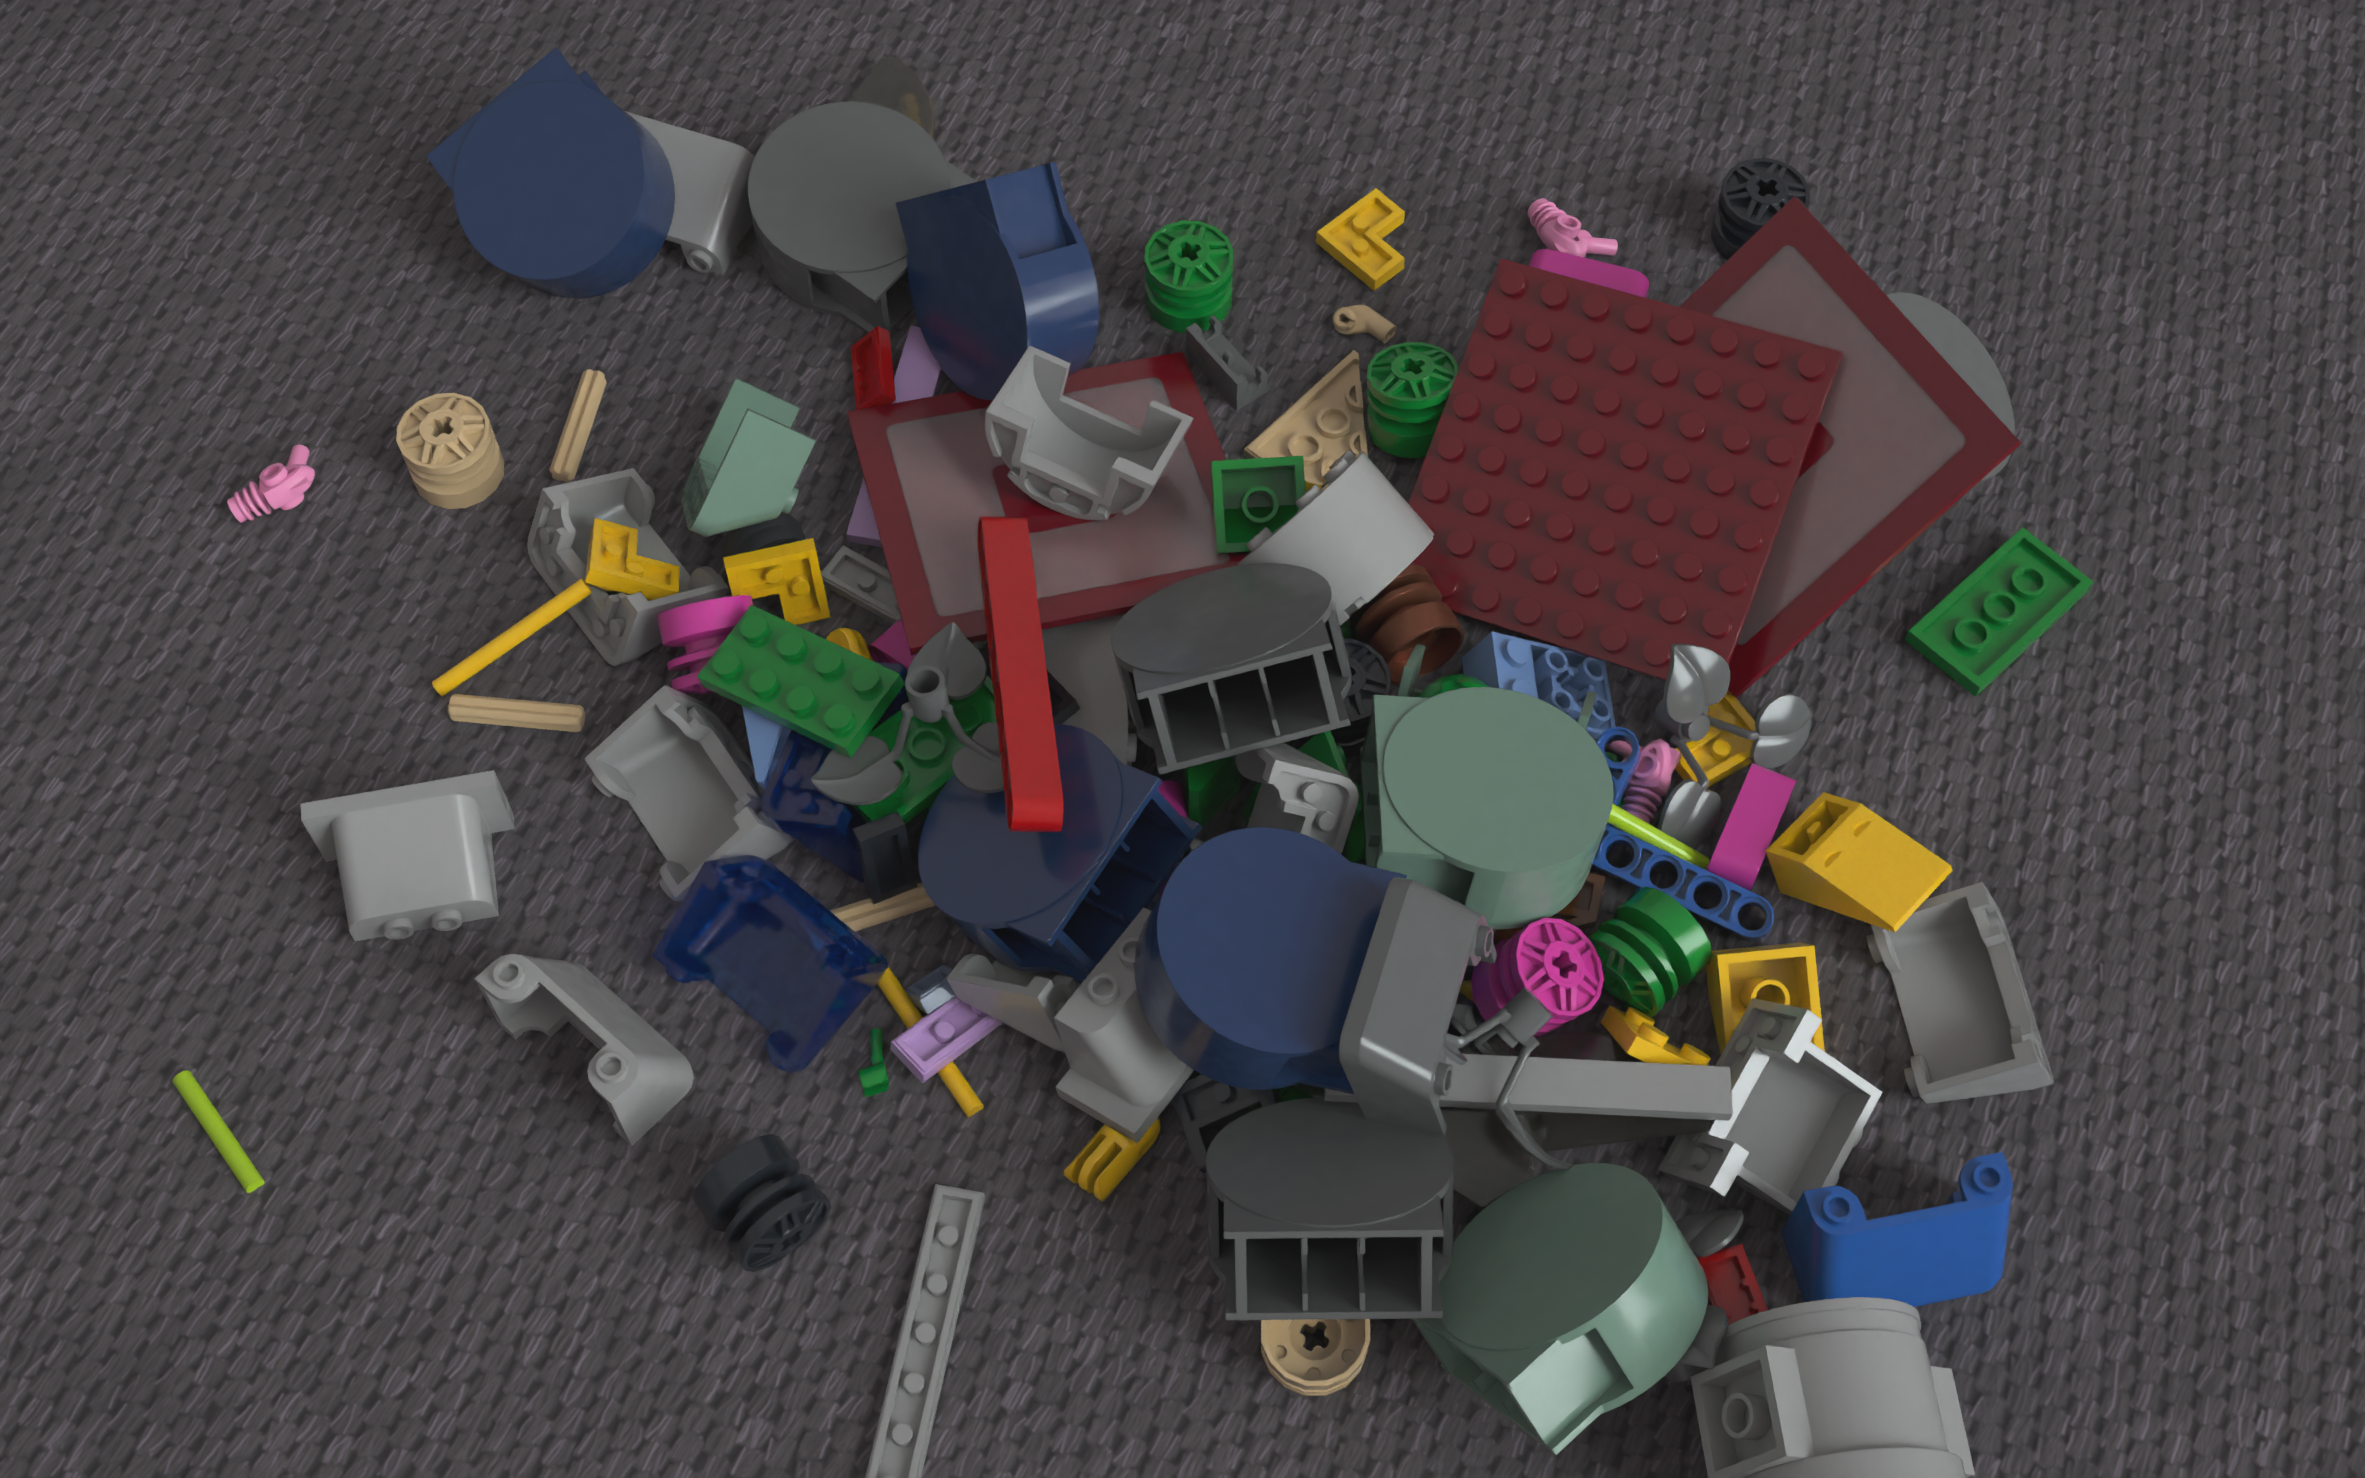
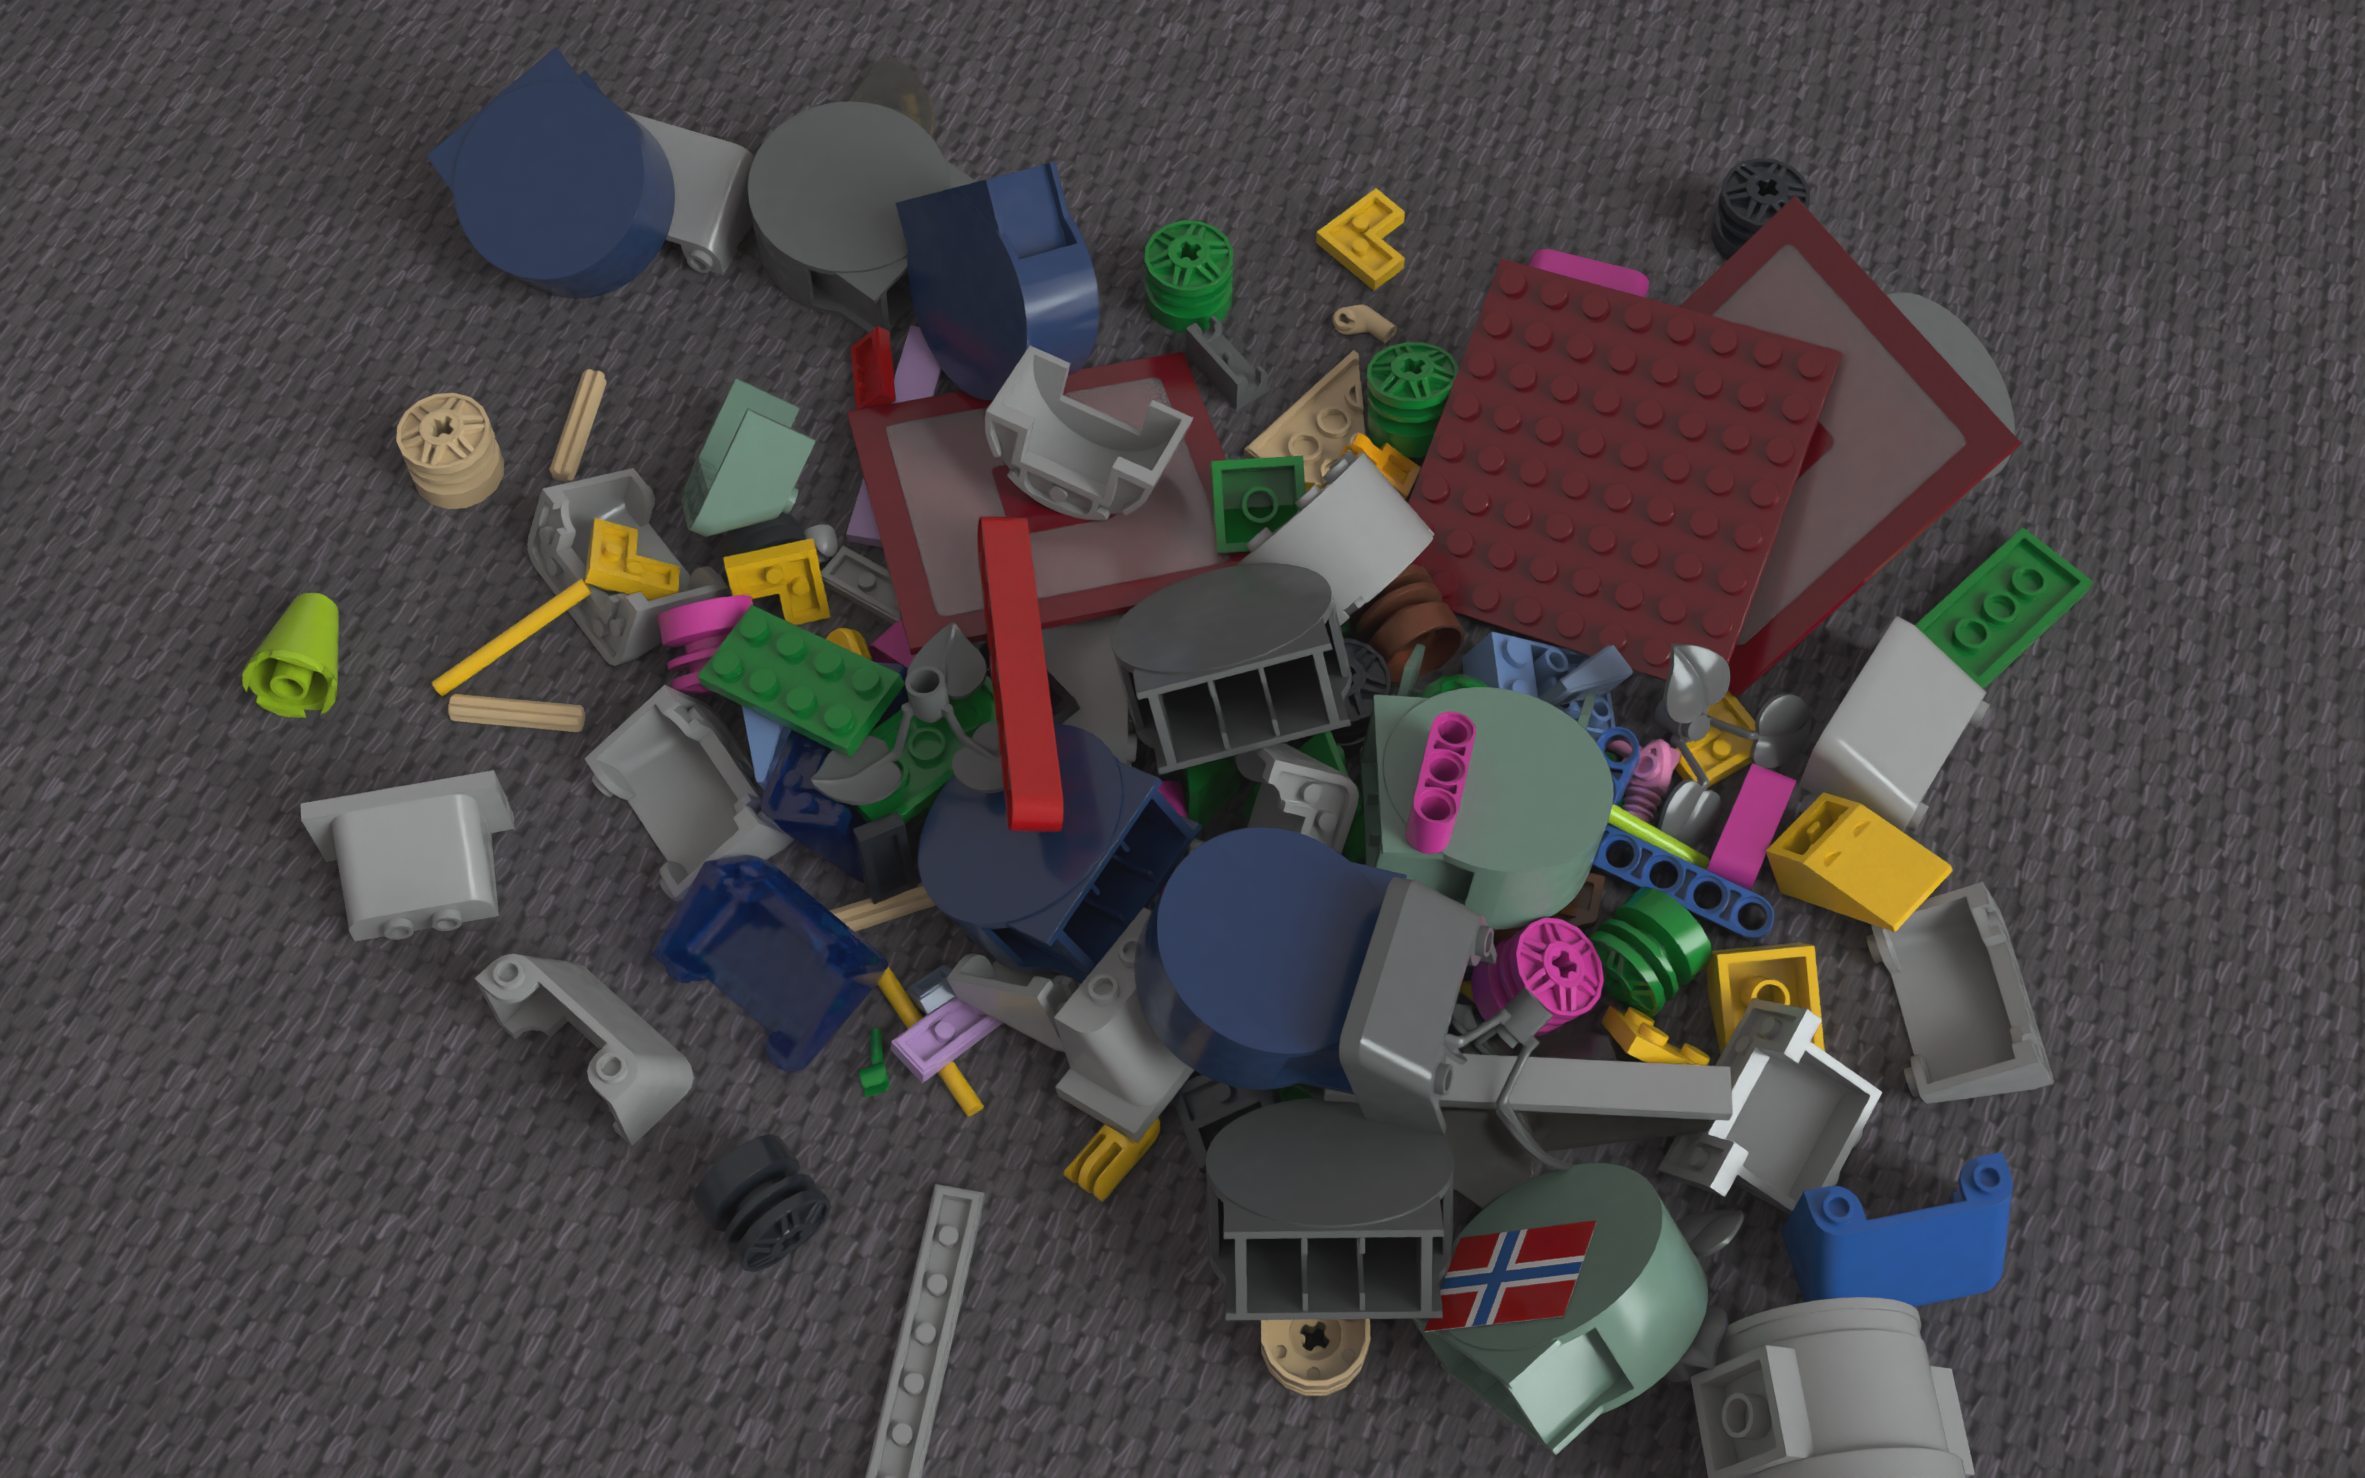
(218, 1131): lime bar -> none
(278, 485): bright pink piece -> none
(298, 659): none -> lime cone
(825, 541): none -> light grey hinge
(1392, 464): none -> light orange plate
(1440, 782): none -> dark pink beam
(1512, 1276): none -> sticker
(1563, 231): bright pink piece -> none
(1597, 675): none -> sand blue slope
(1732, 1283): red plate -> none
(1895, 727): none -> light grey windscreen

